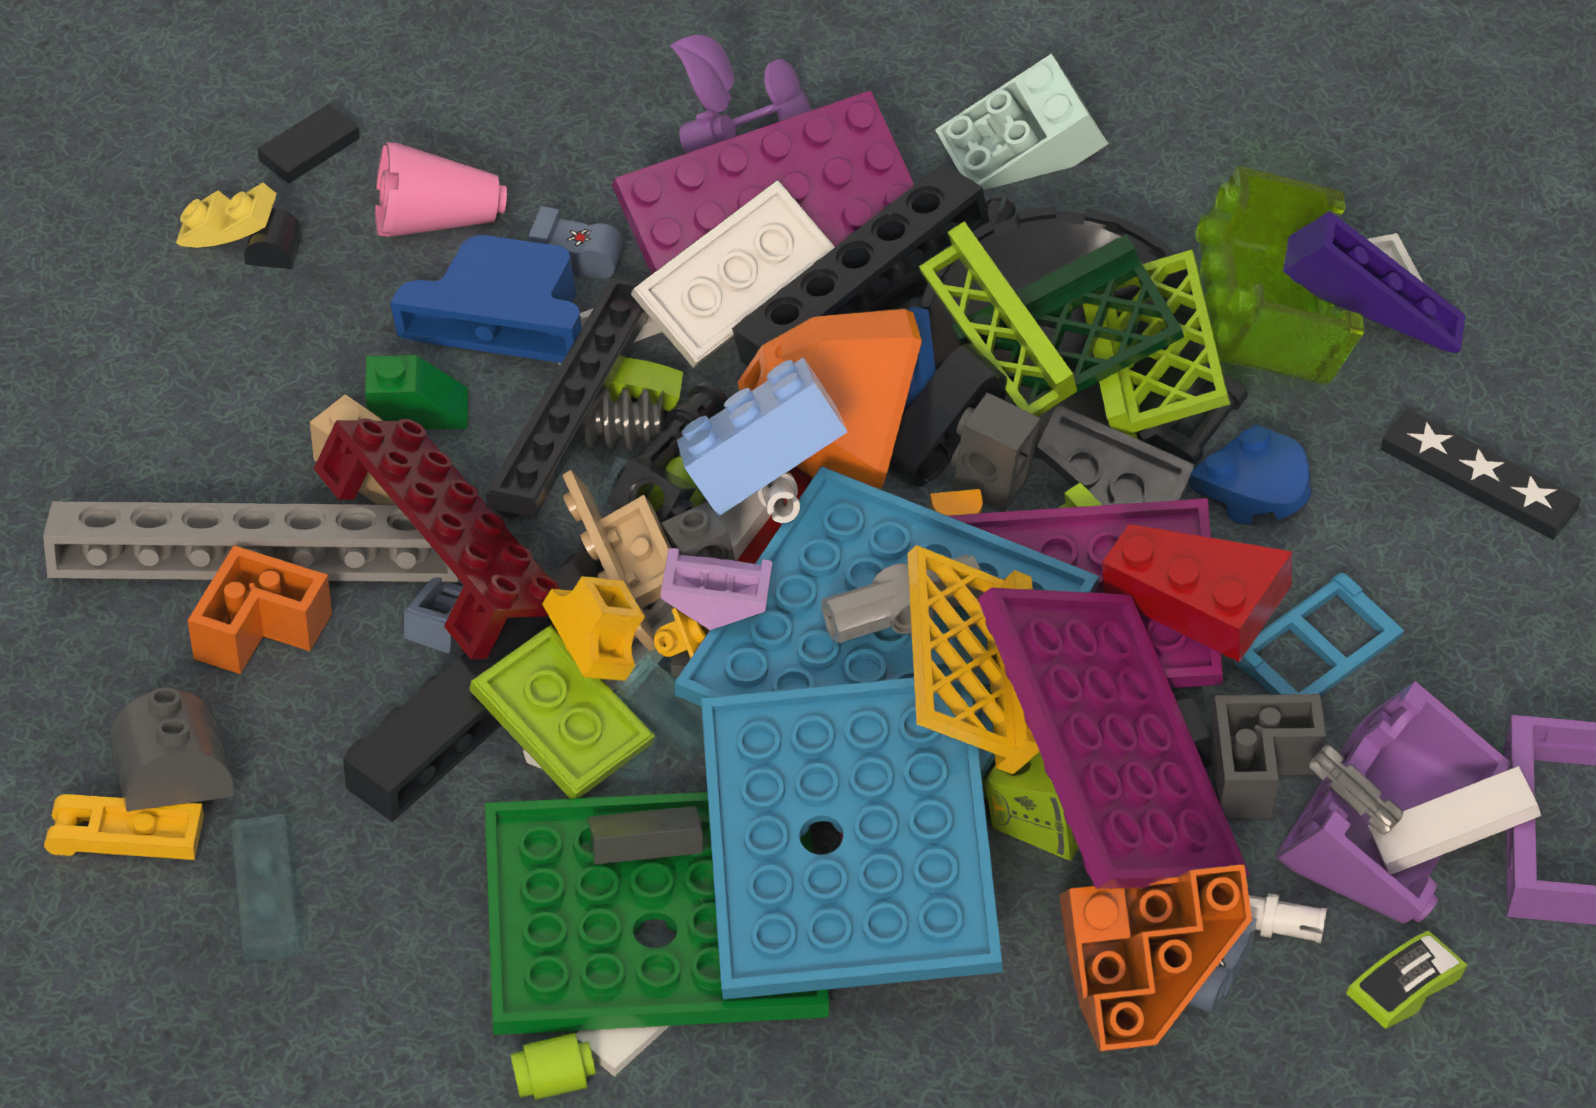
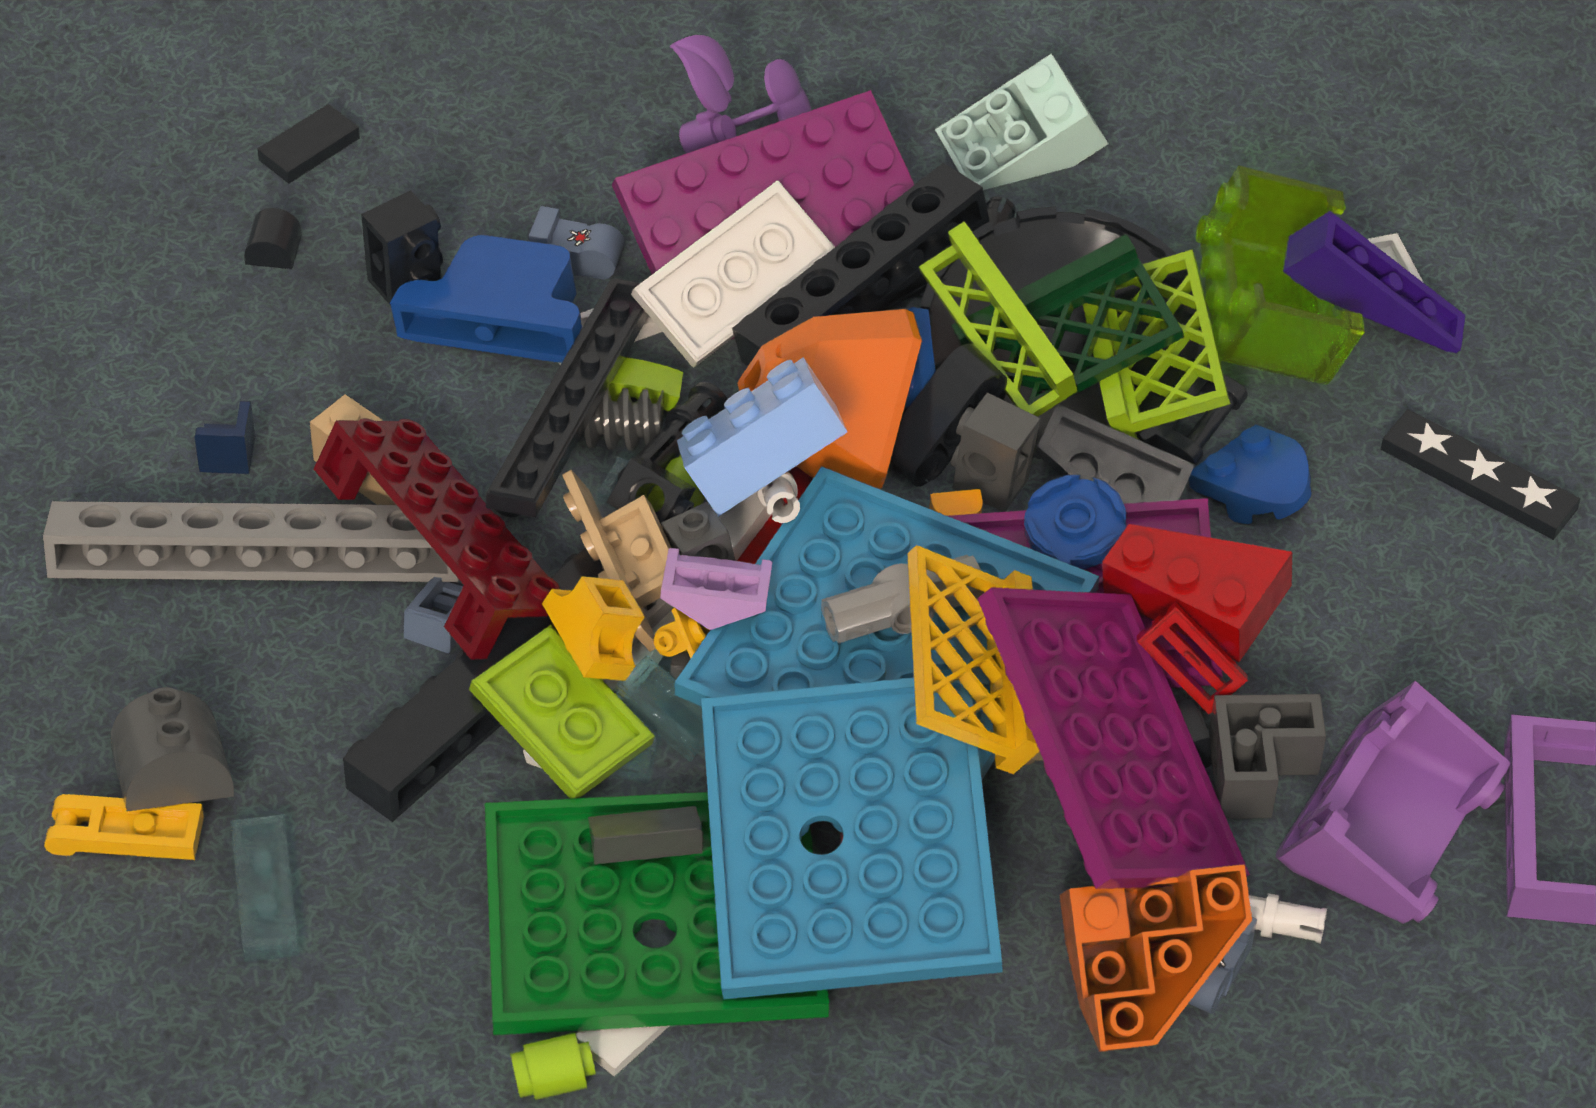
(223, 220): light yellow slope -> none
(225, 446): none -> dark blue panel
(254, 600): orange brick -> none
(401, 244): none -> black brick
(415, 391): green slope -> none
(432, 193): bright pink cone -> none
(1029, 808): lime torso -> none
(1075, 520): none -> blue tile
(1162, 626): none -> red tile
(1294, 619): dark azure window -> none
(1356, 789): dark grey axle -> none
(1405, 978): slope -> none
(1457, 820): white tile -> none

